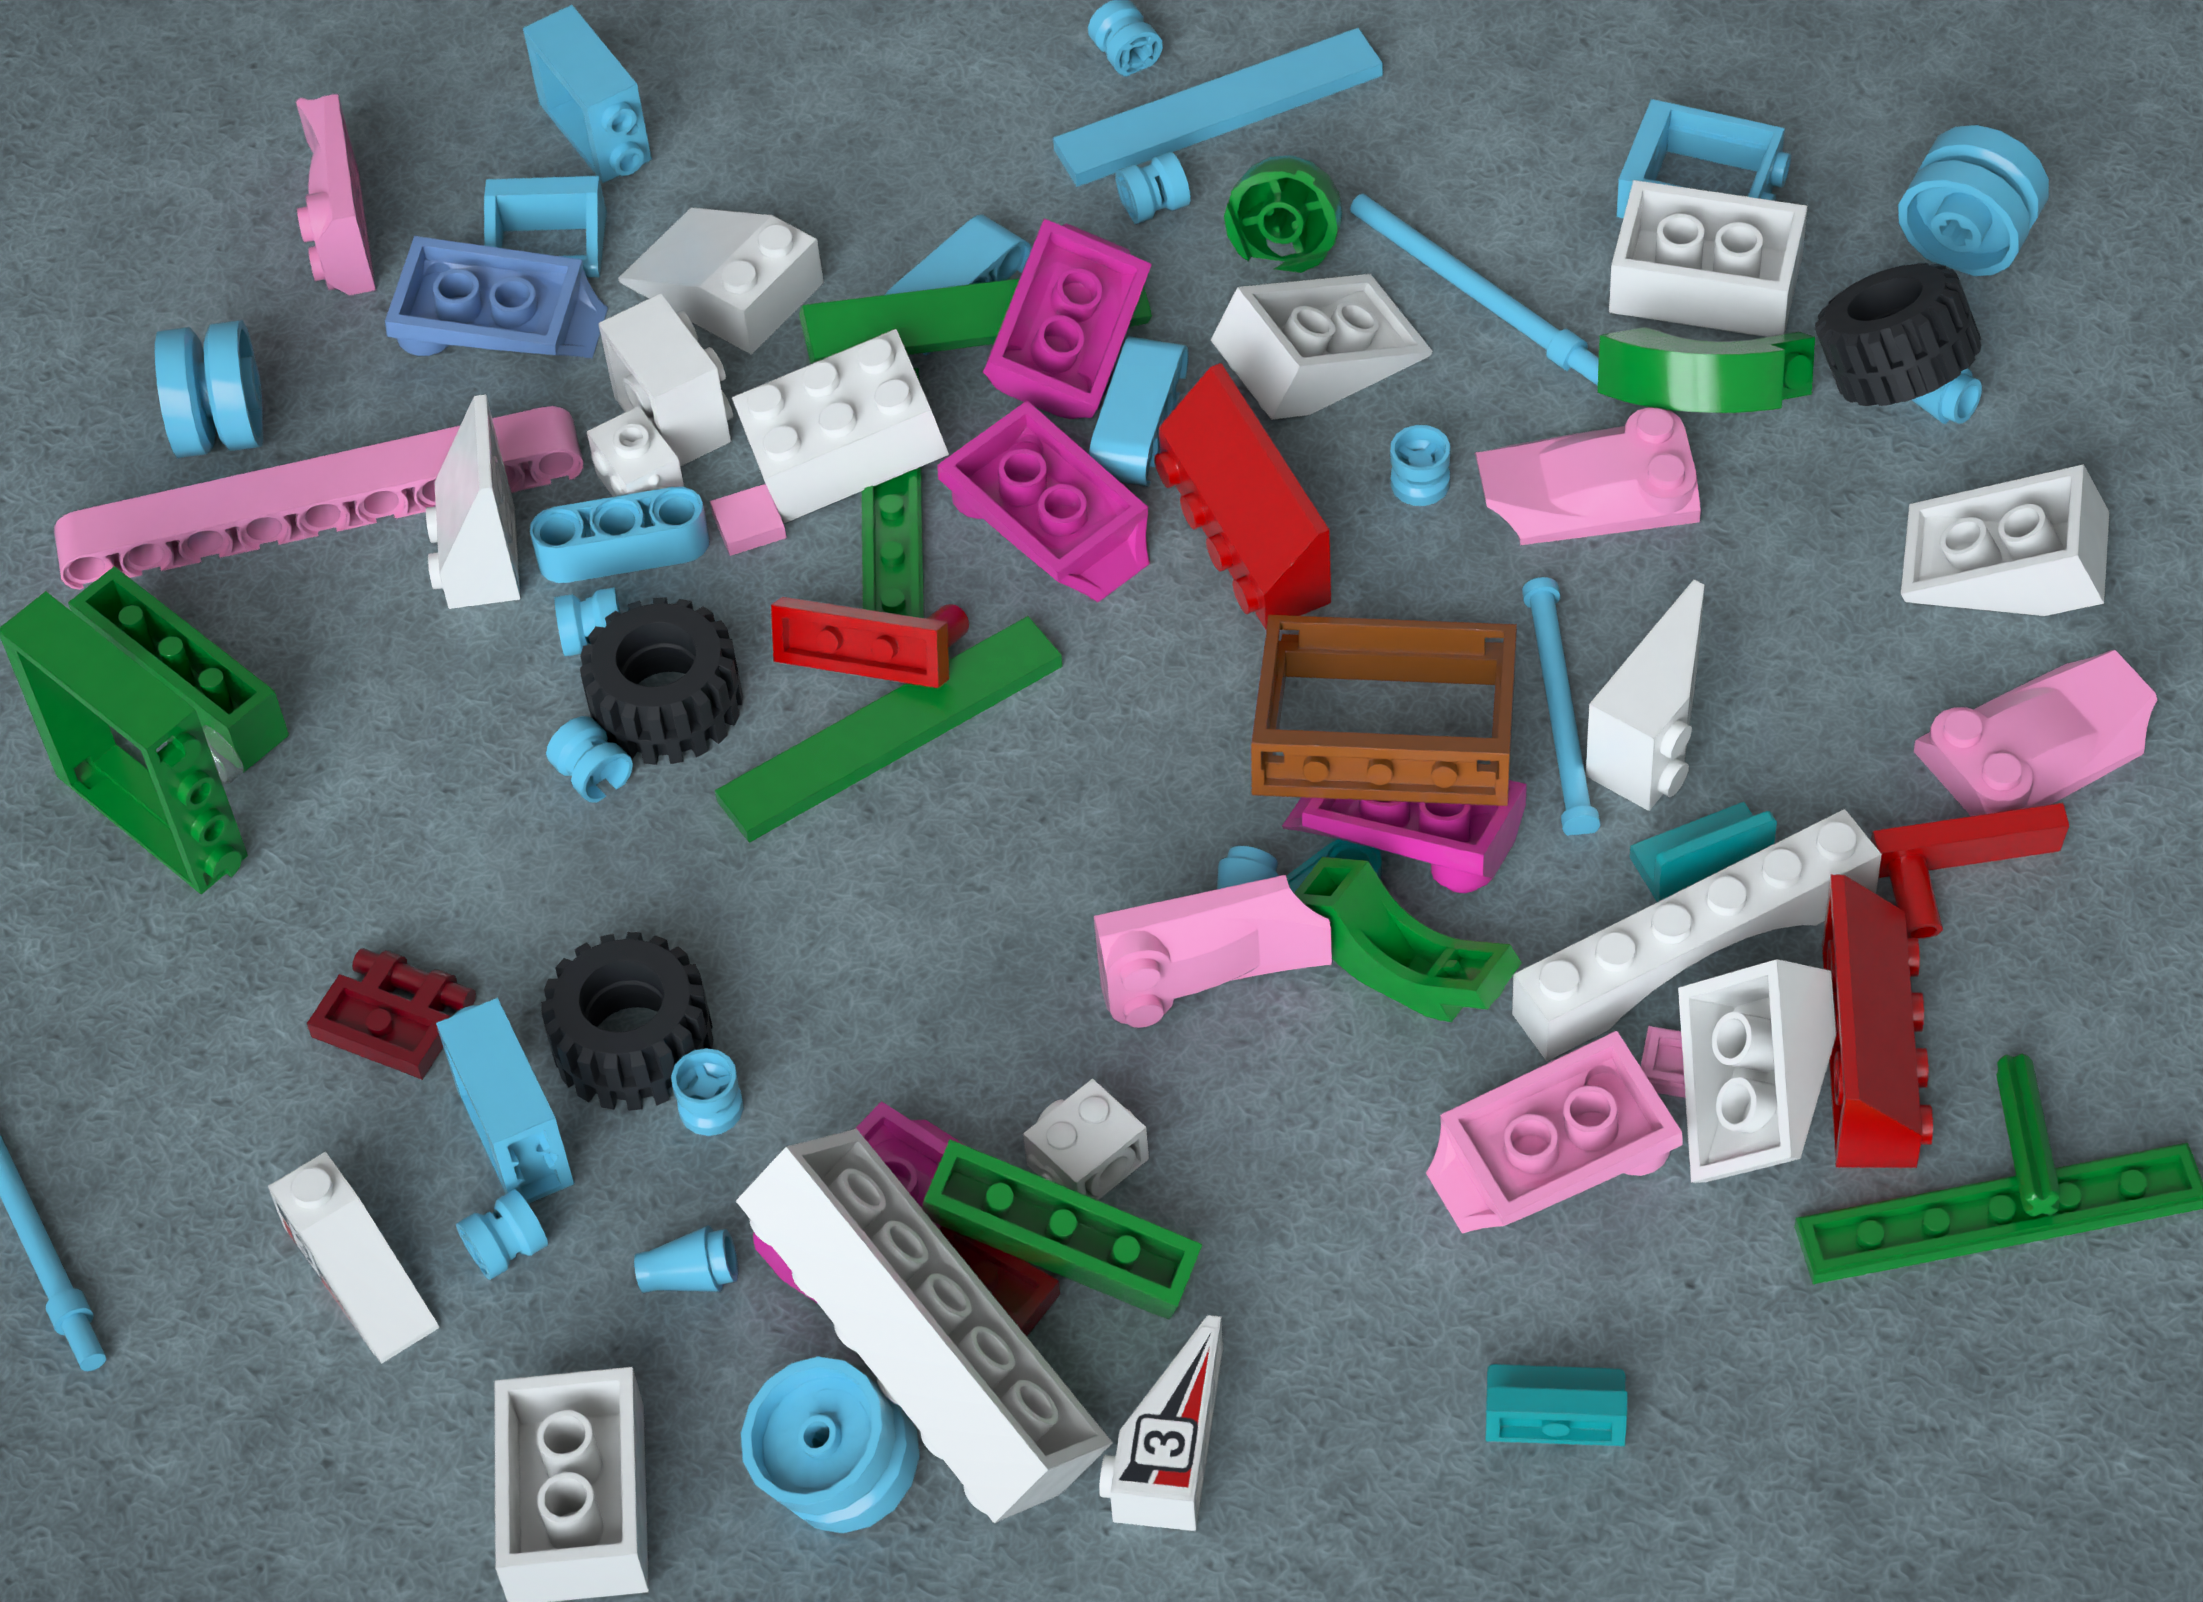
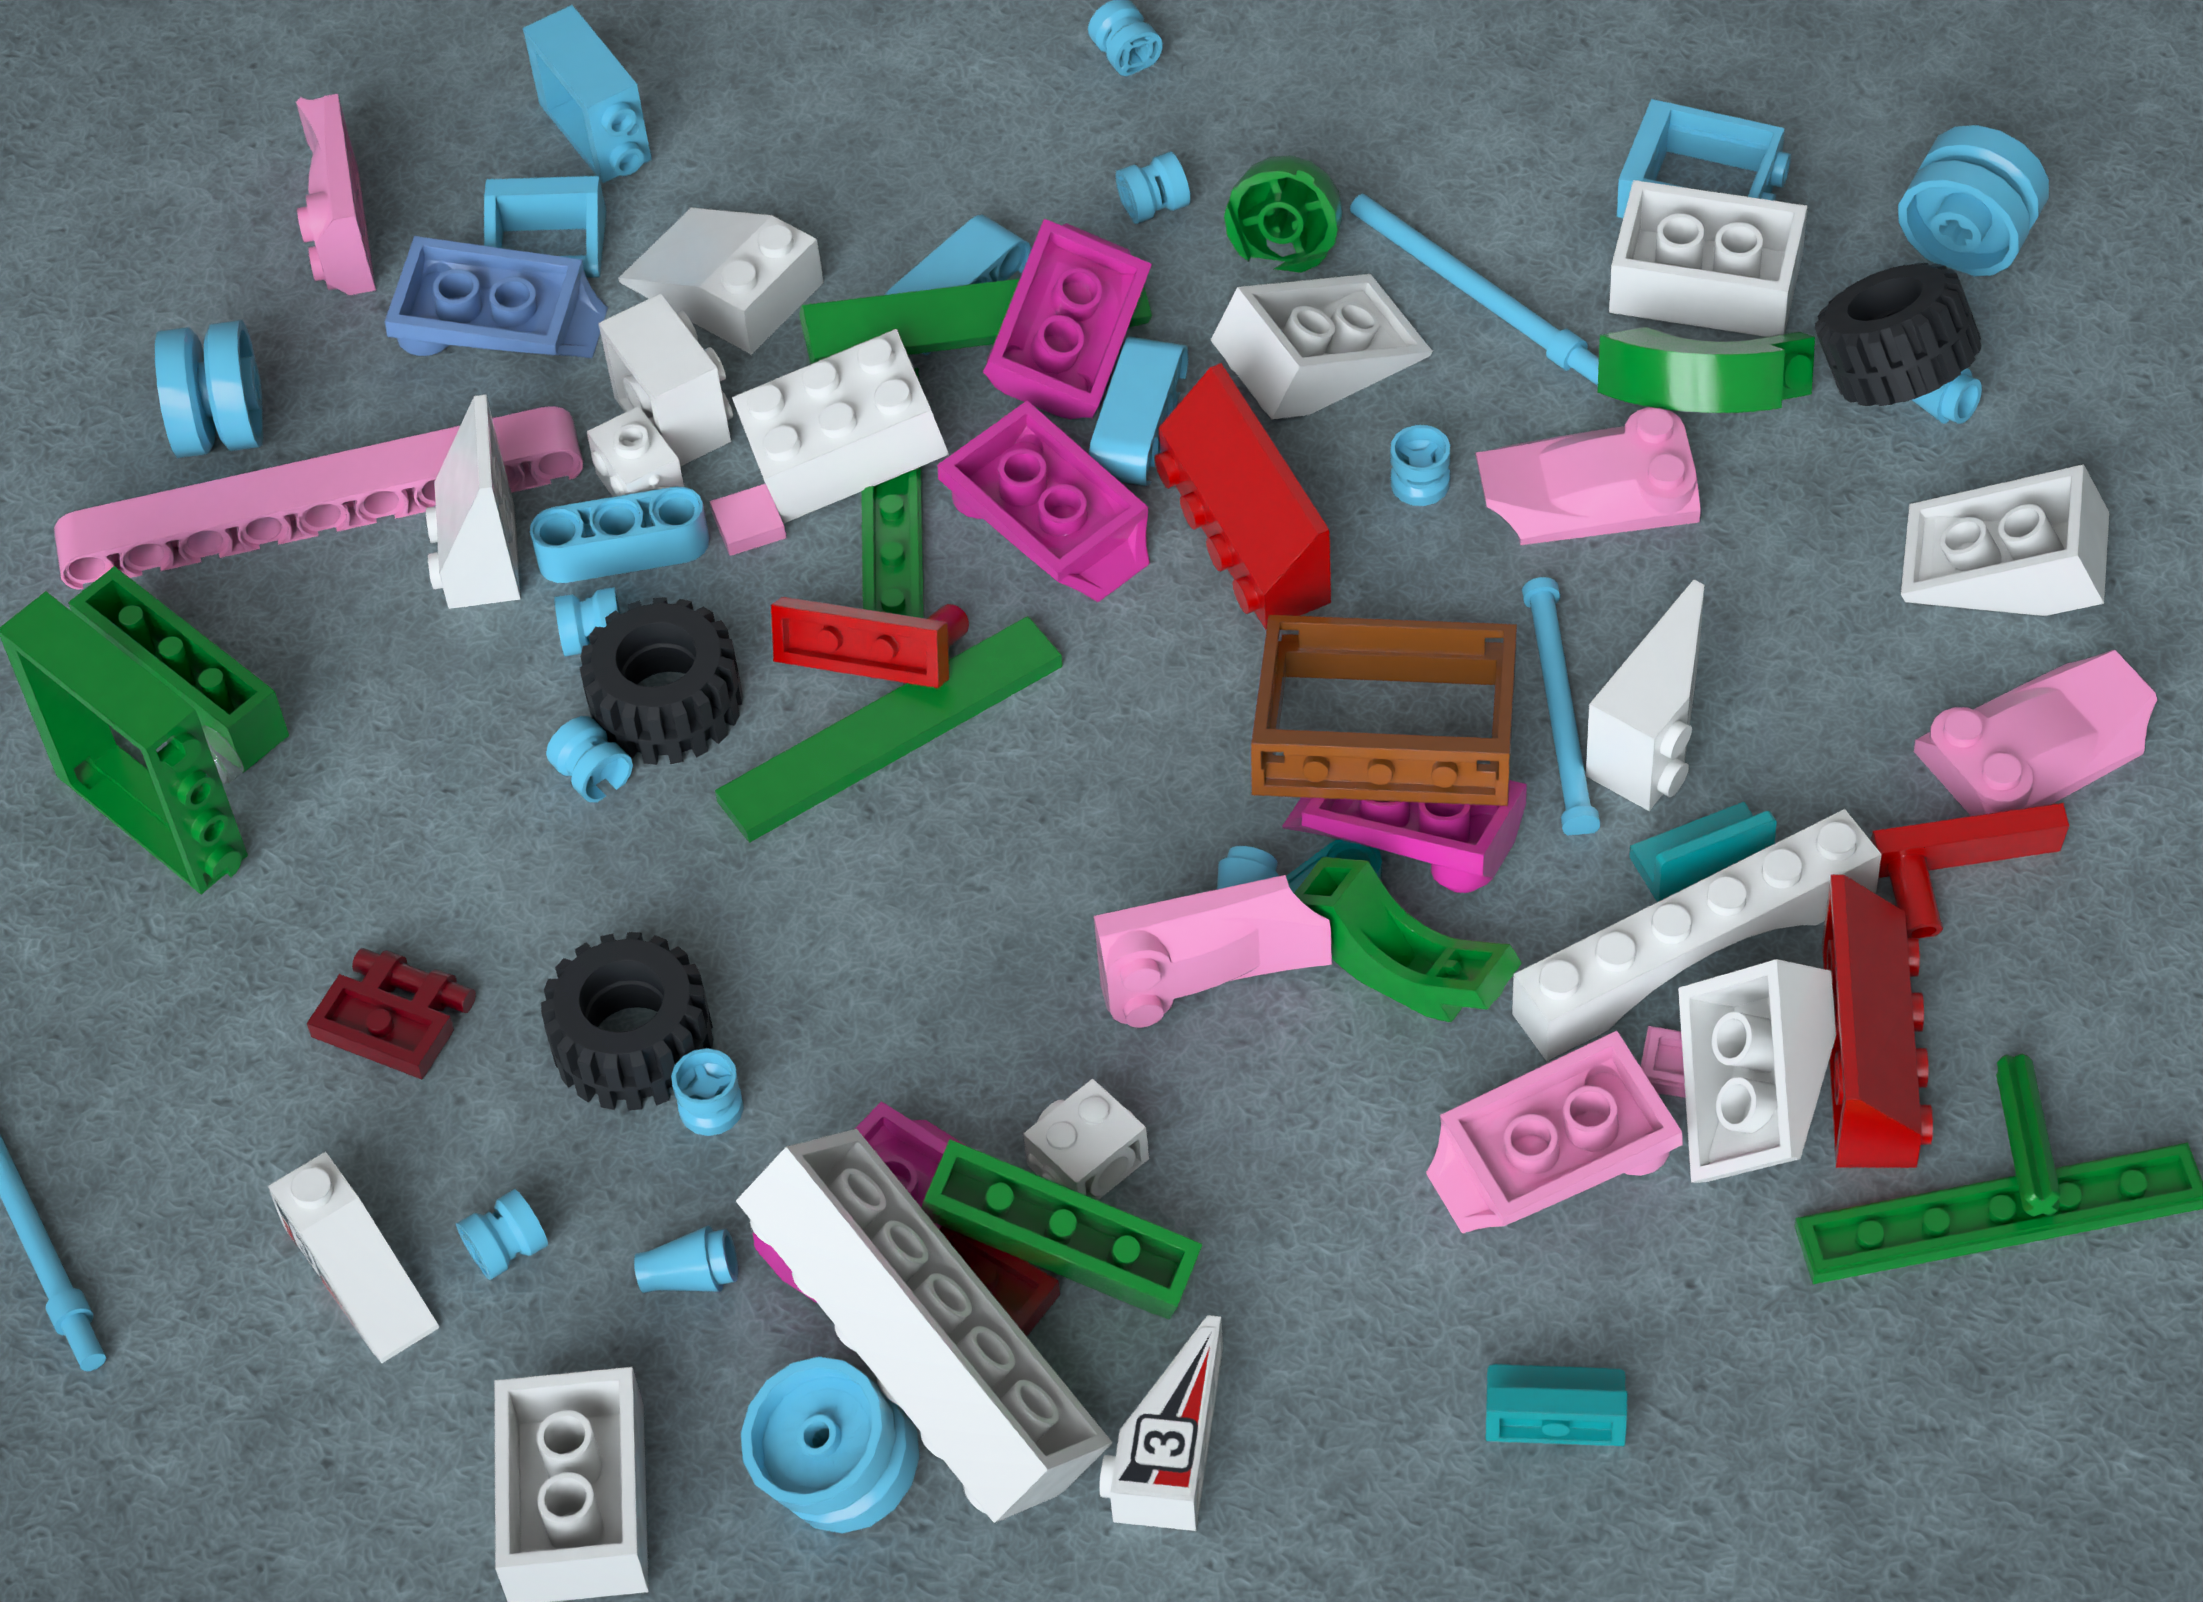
(505, 1101): medium azure window -> none
(1217, 106): medium azure tile -> none

